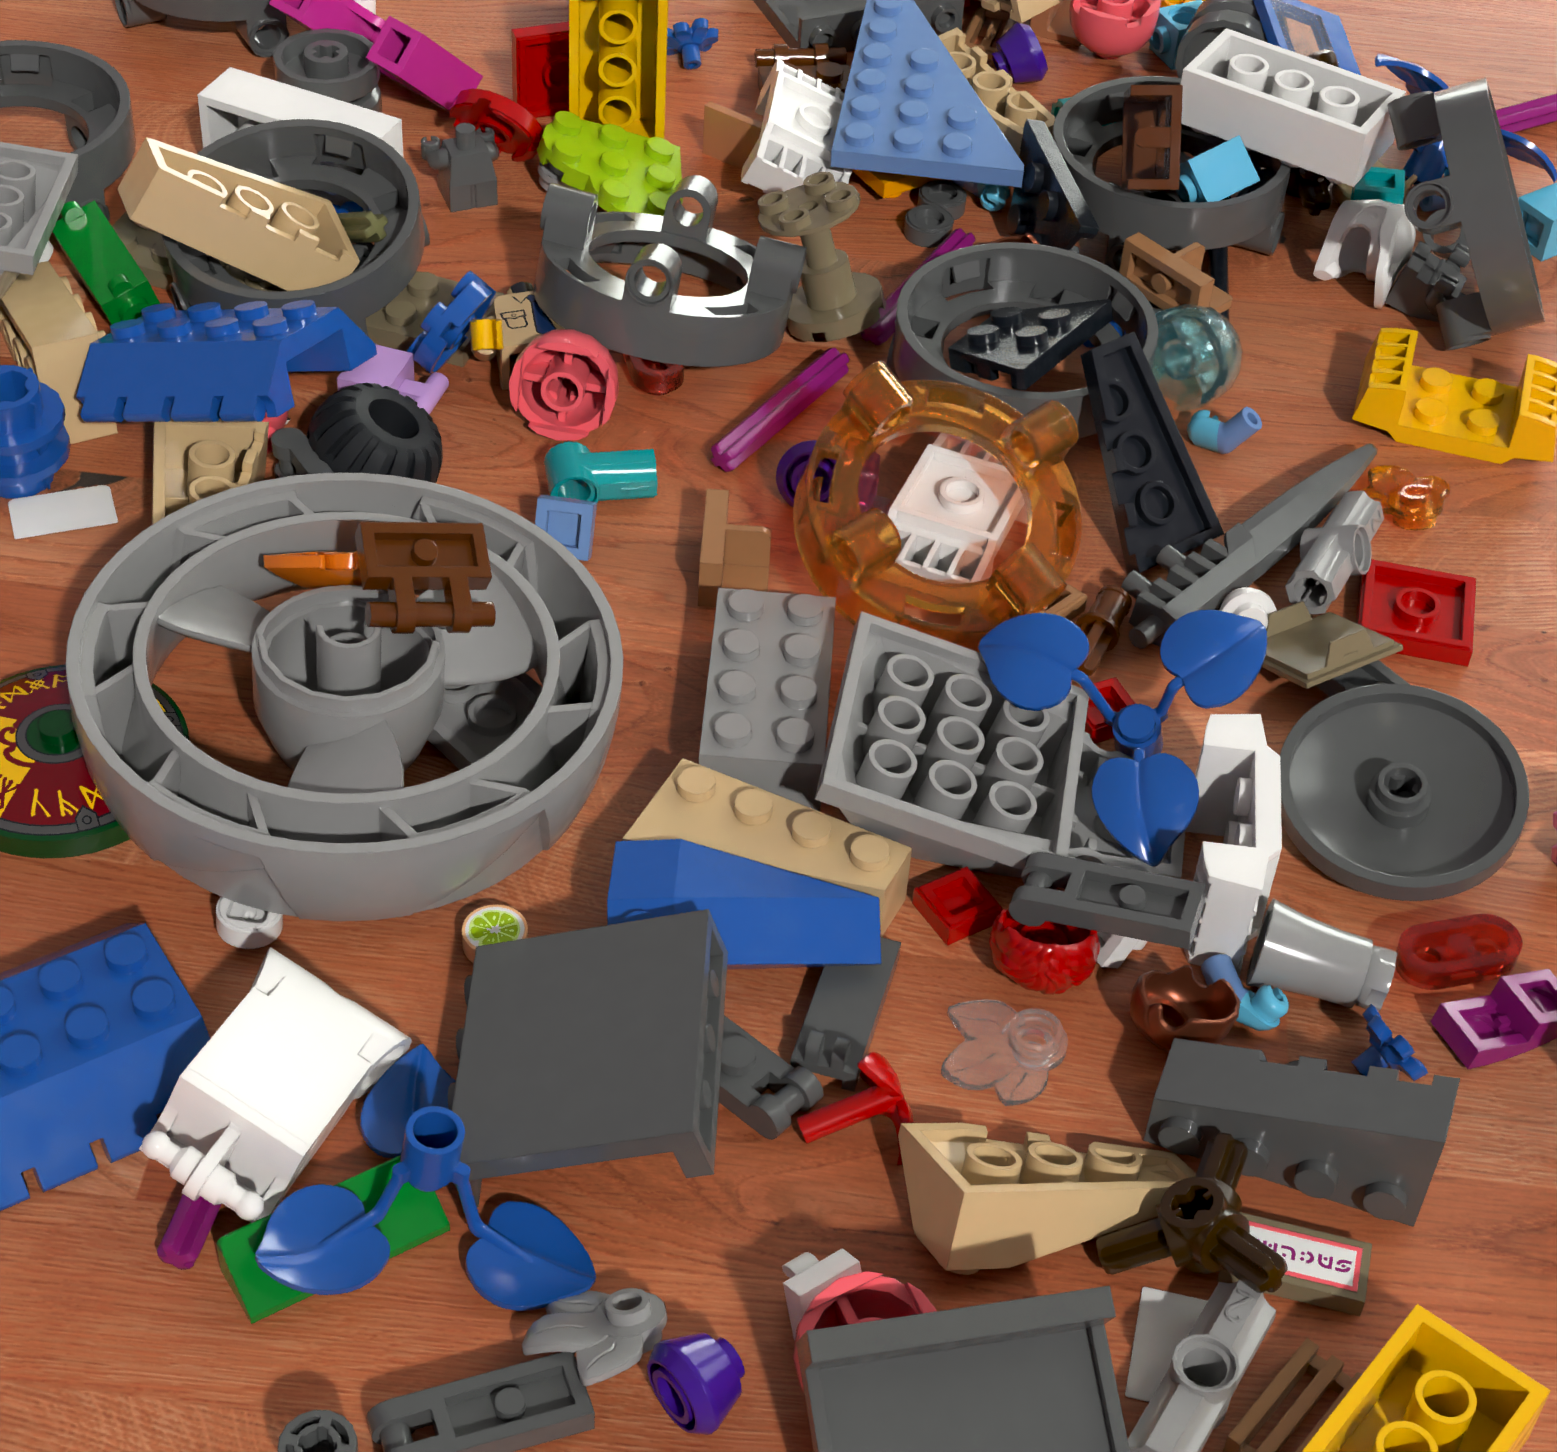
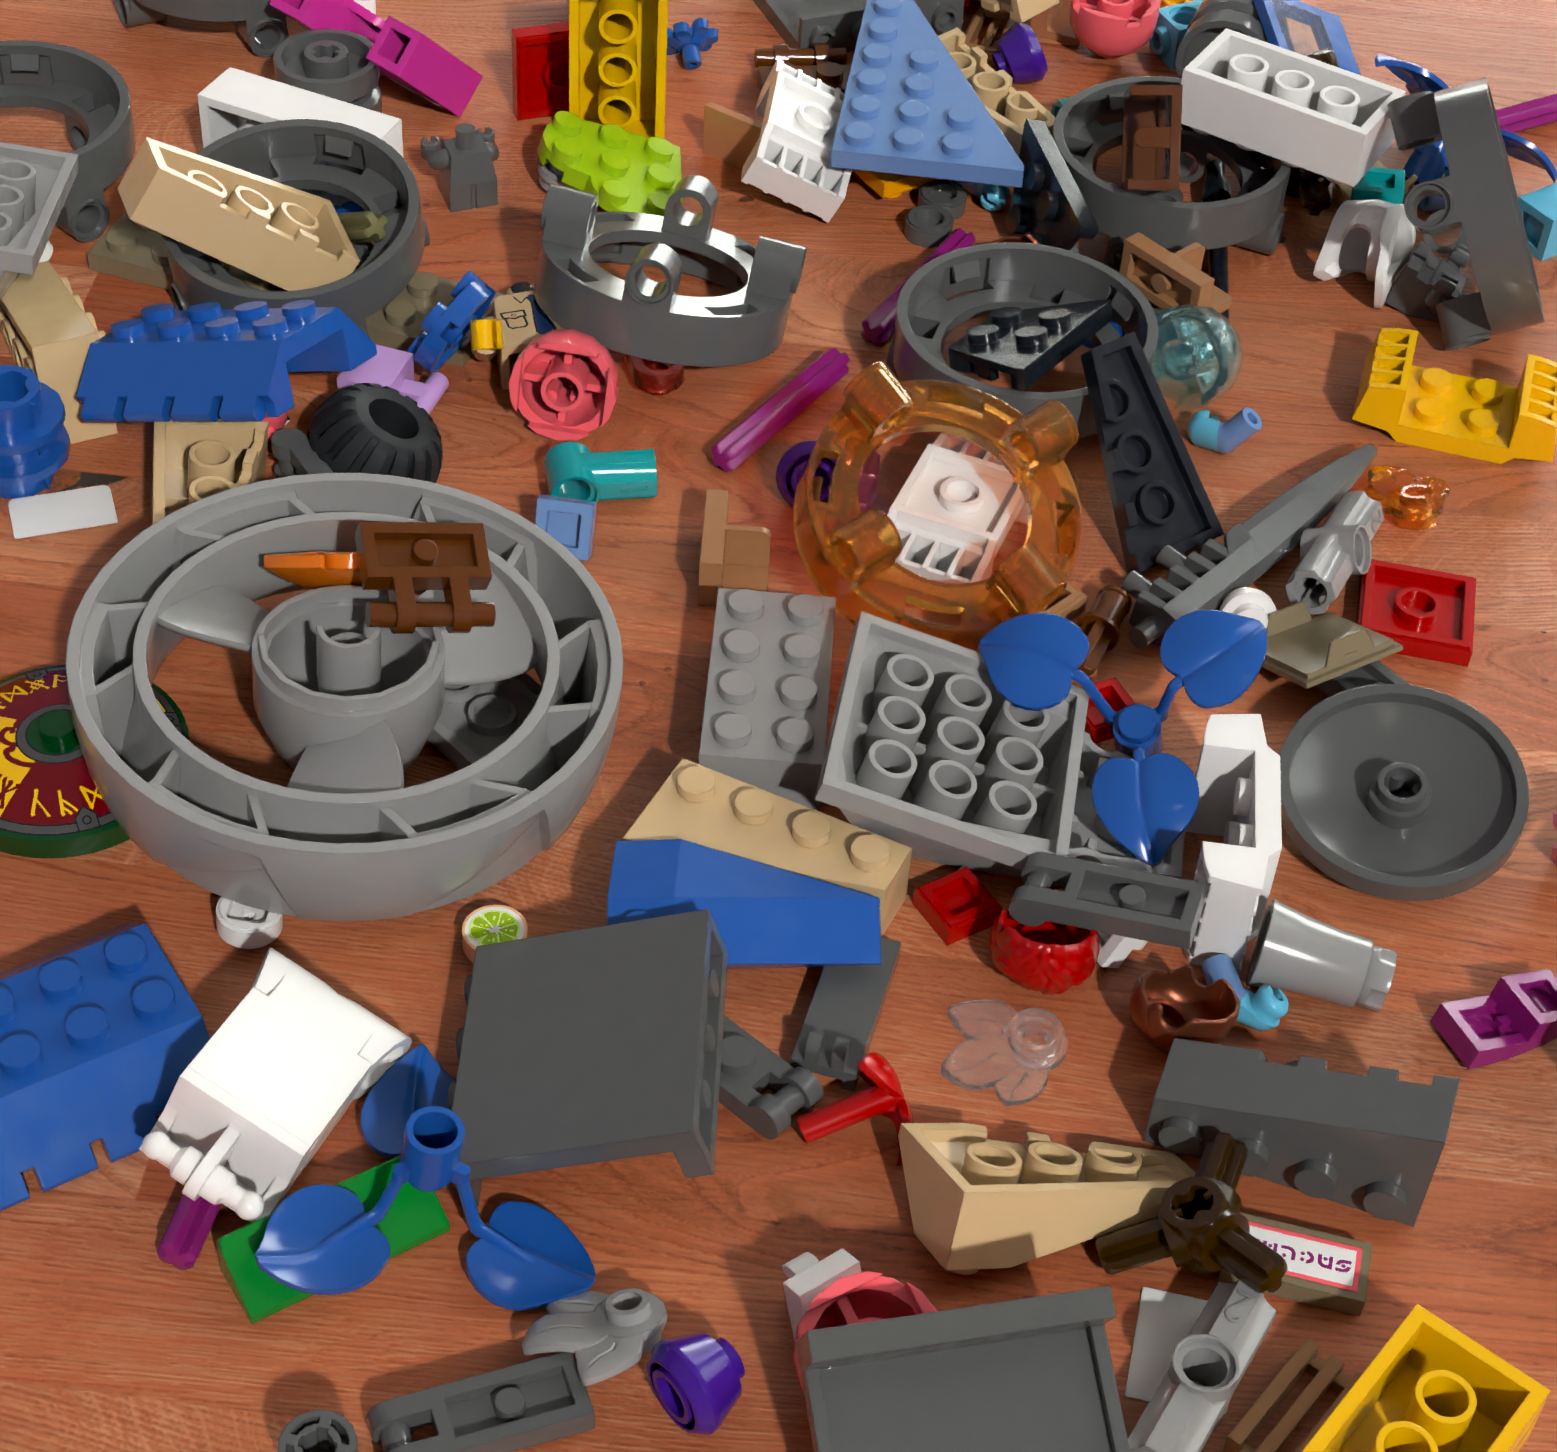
(103, 262): green brick -> none
(514, 127): red tile -> none
(831, 295): dark tan piece -> none
(1217, 173): medium azure brick -> none
(1386, 1050): blue plant -> none
(1452, 951): clear red plate -> none

